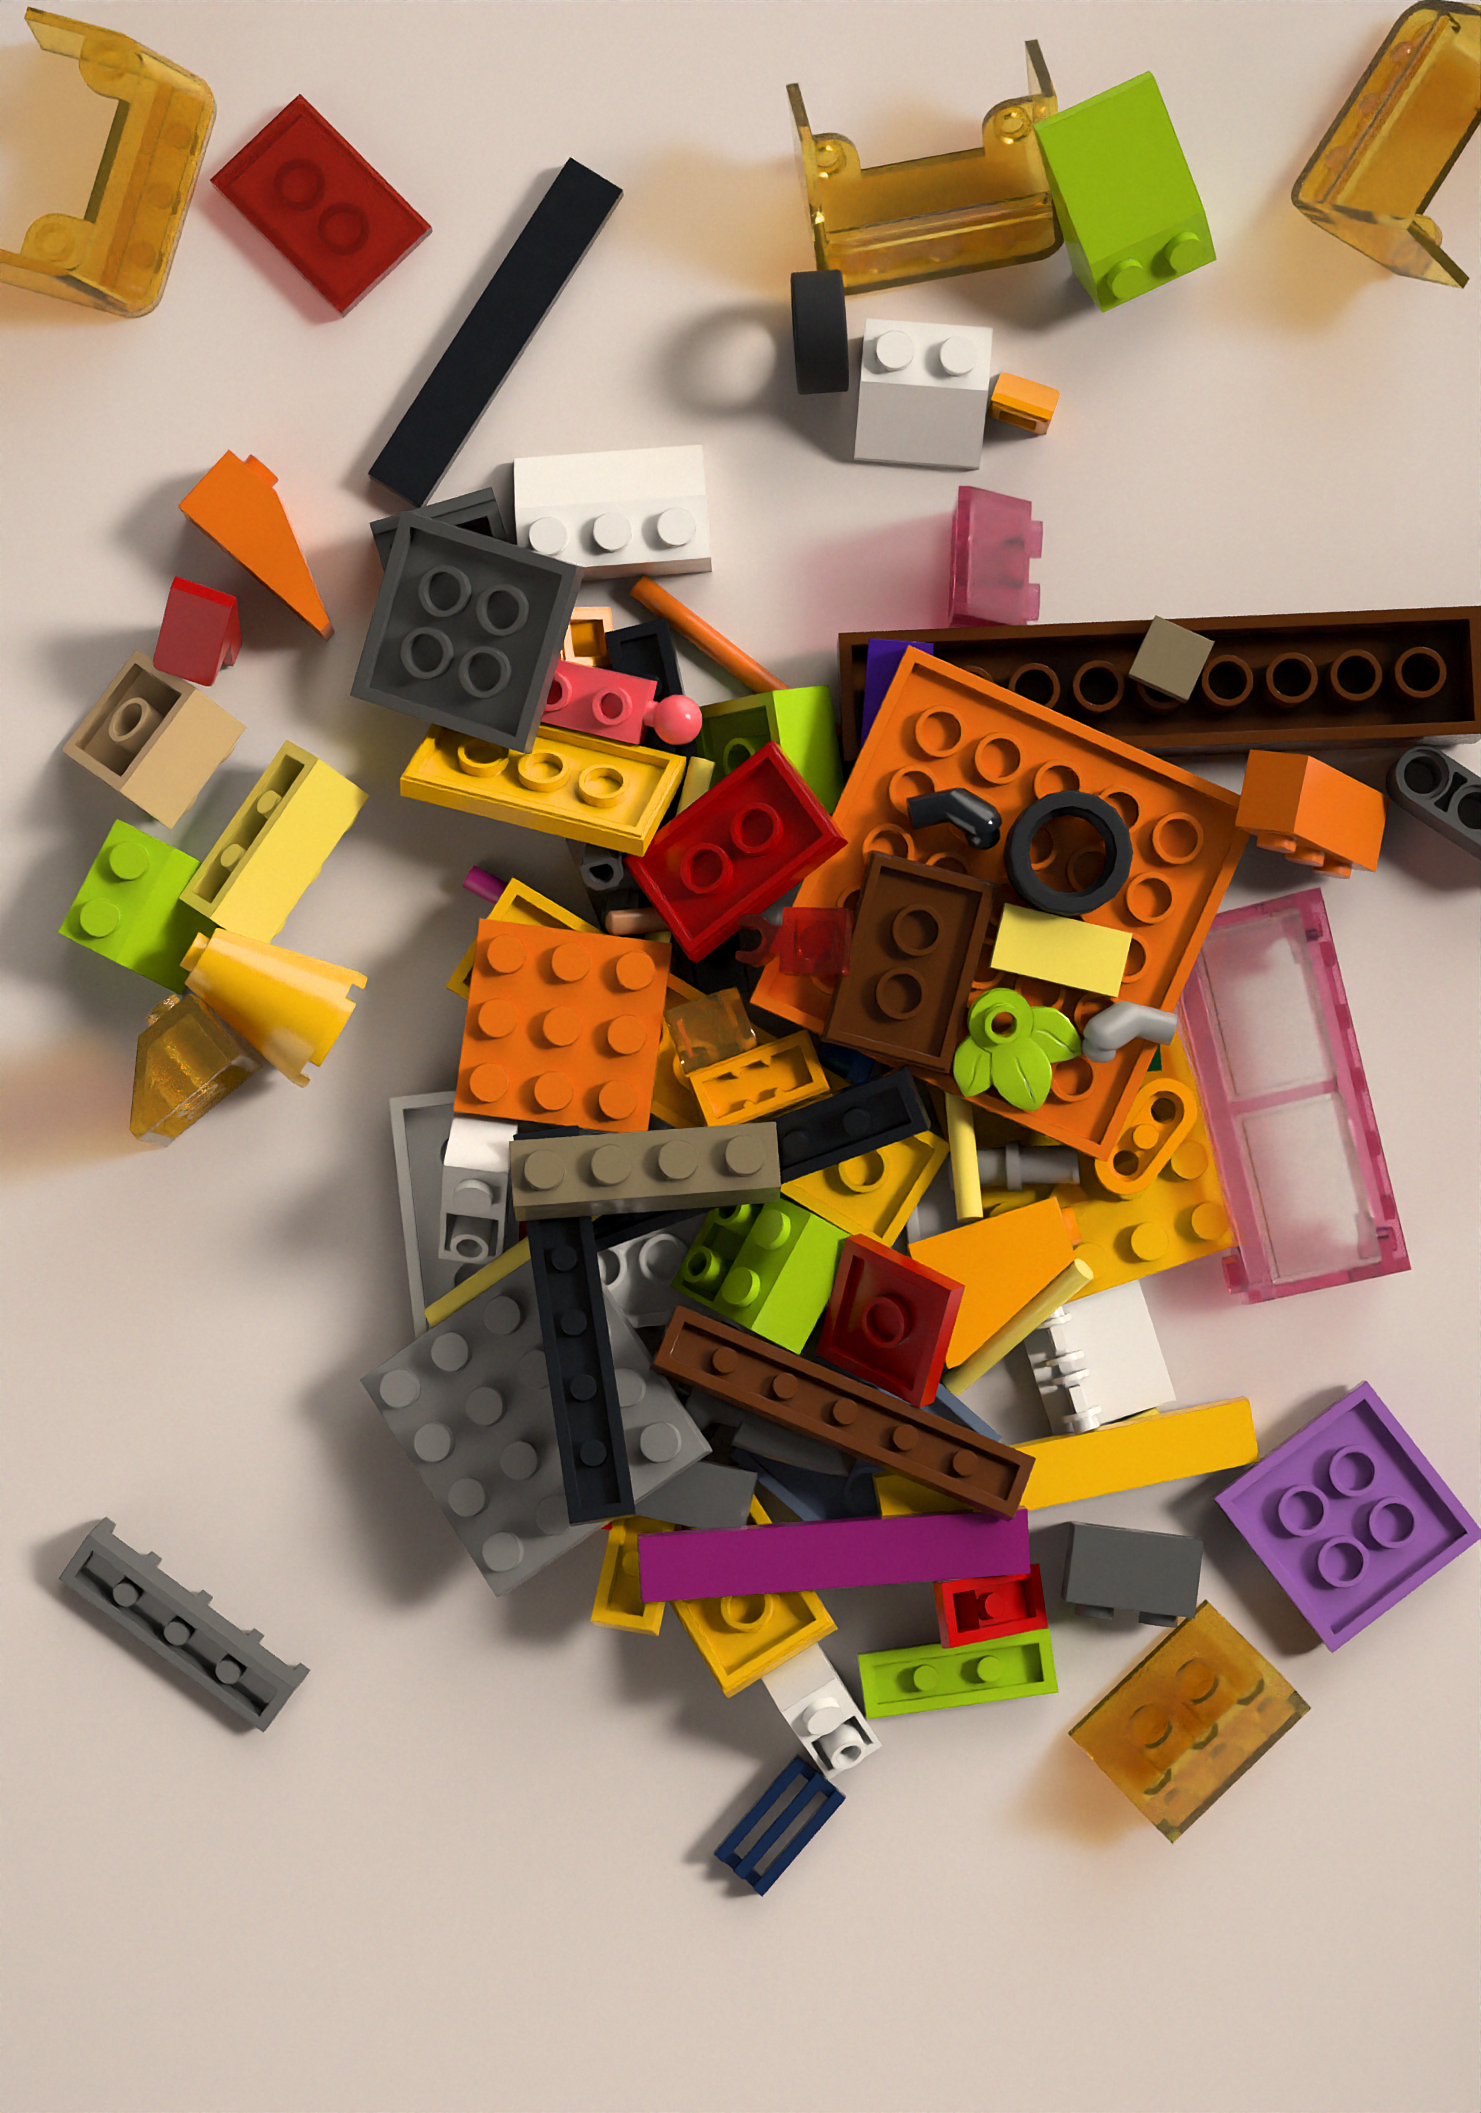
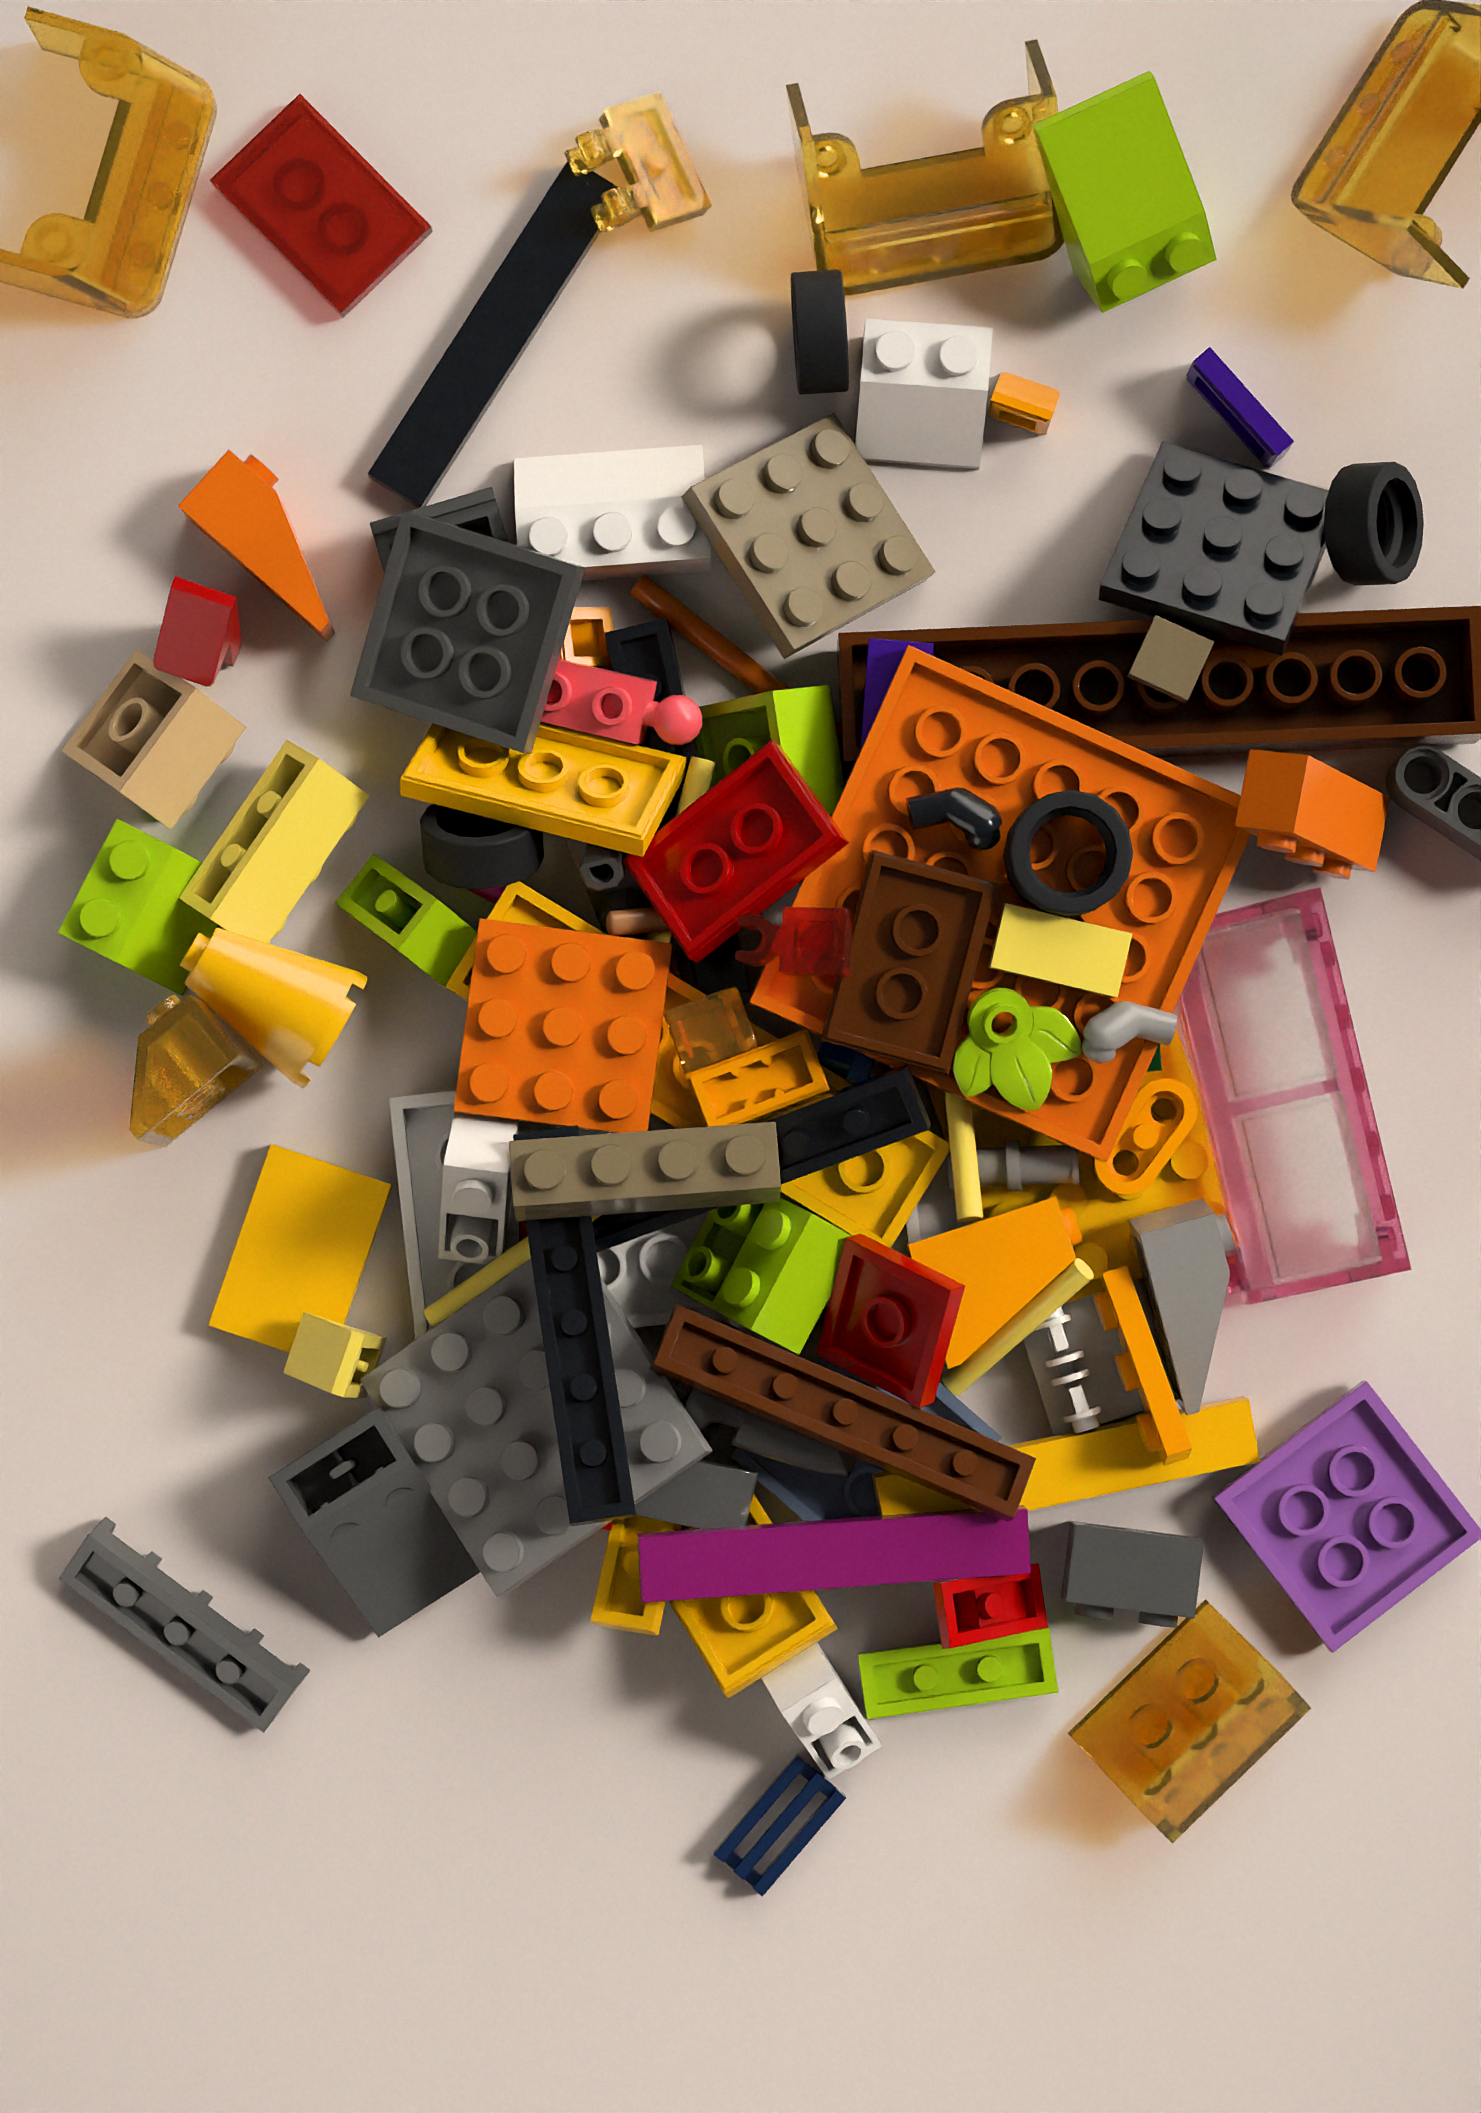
(299, 1248): none -> yellow tile
(333, 1356): none -> light yellow slope
(375, 1522): none -> dark grey slope
(407, 919): none -> lime slope
(477, 850): none -> black tyre
(653, 160): none -> clear yellow plate
(808, 535): none -> dark tan plate
(991, 560): clear pink slope -> none
(1142, 1367): none -> light orange plate
(1186, 1287): none -> light grey slope
(1219, 548): none -> black plate
(1239, 408): none -> dark purple tile
(1373, 523): none -> black tyre

